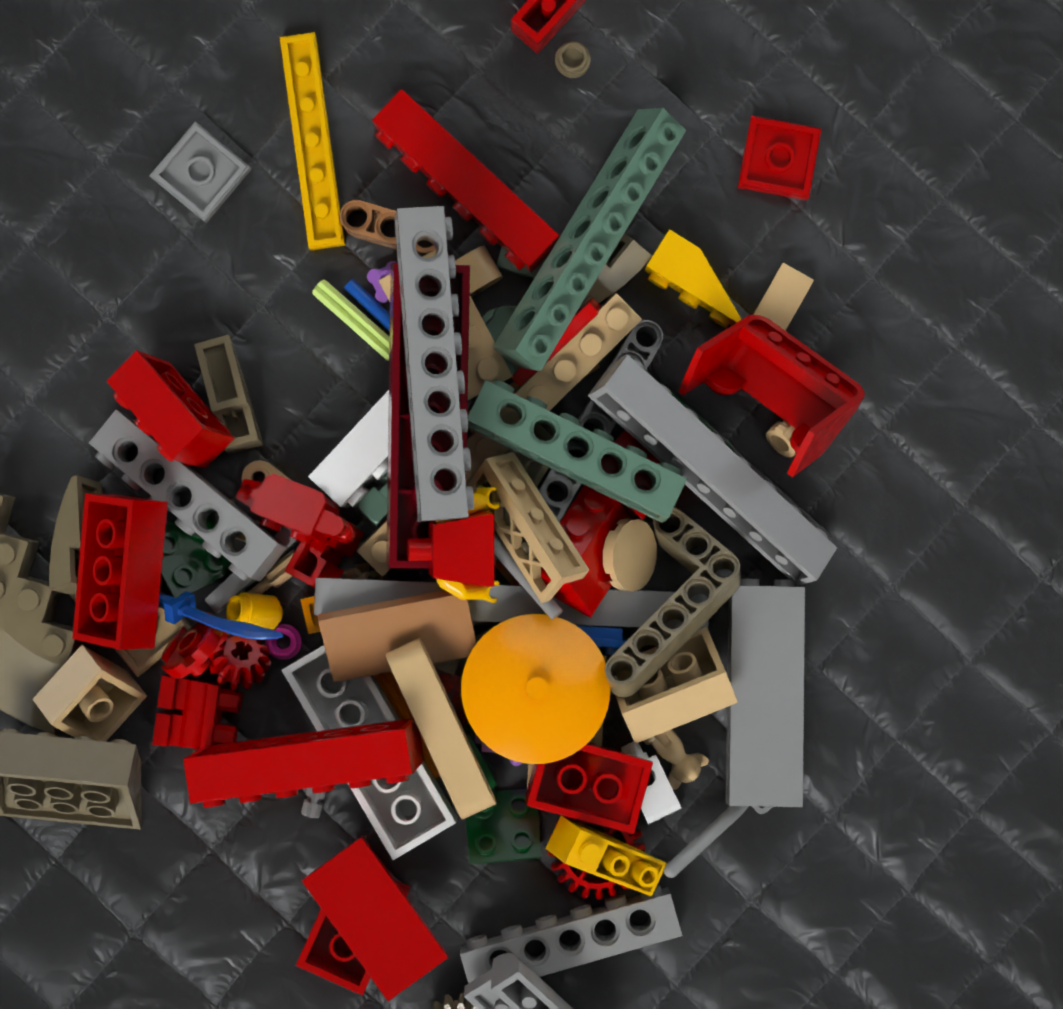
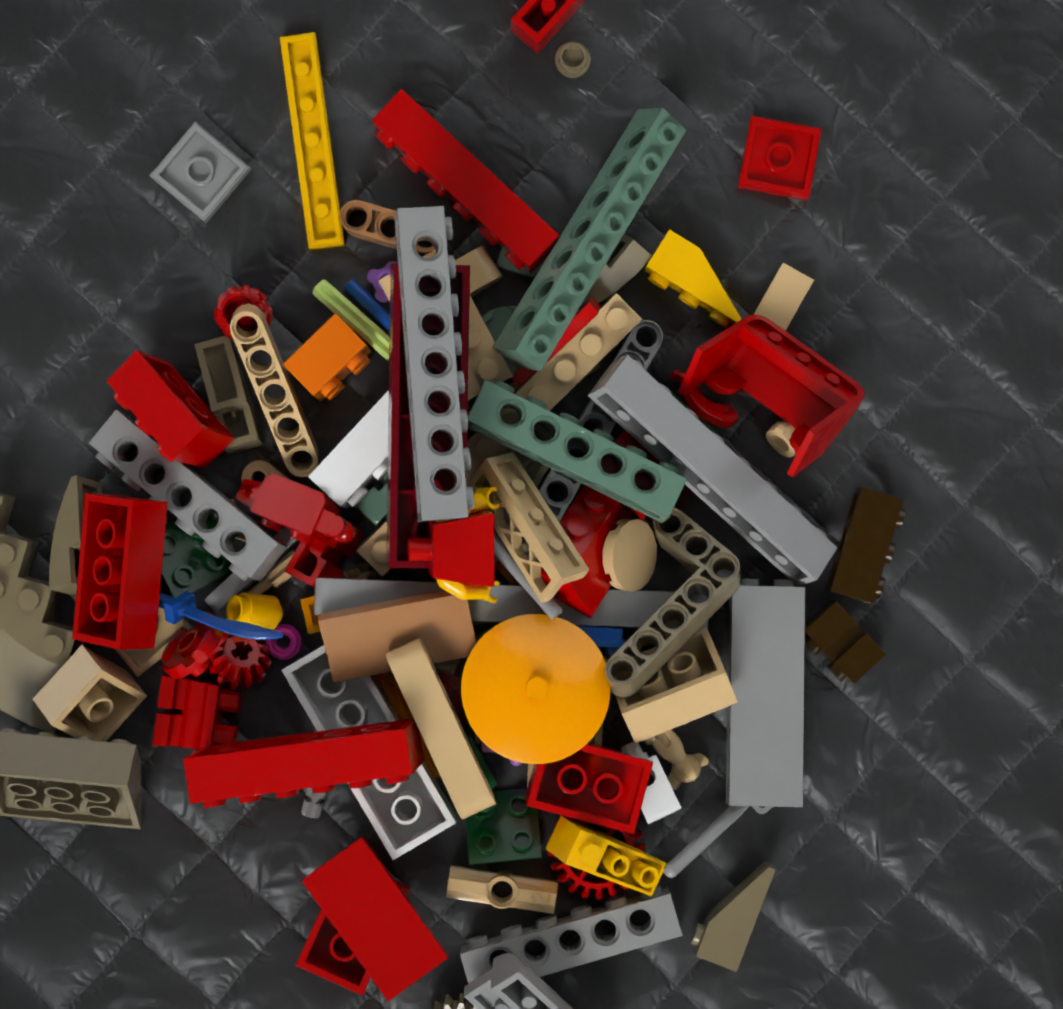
(234, 298): none -> red piece
(274, 408): none -> tan beam
(329, 359): none -> orange brick
(477, 885): none -> tan piece
(712, 412): none -> red piece
(730, 923): none -> dark tan slope
(841, 642): none -> dark brown brick
(865, 545): none -> dark brown brick

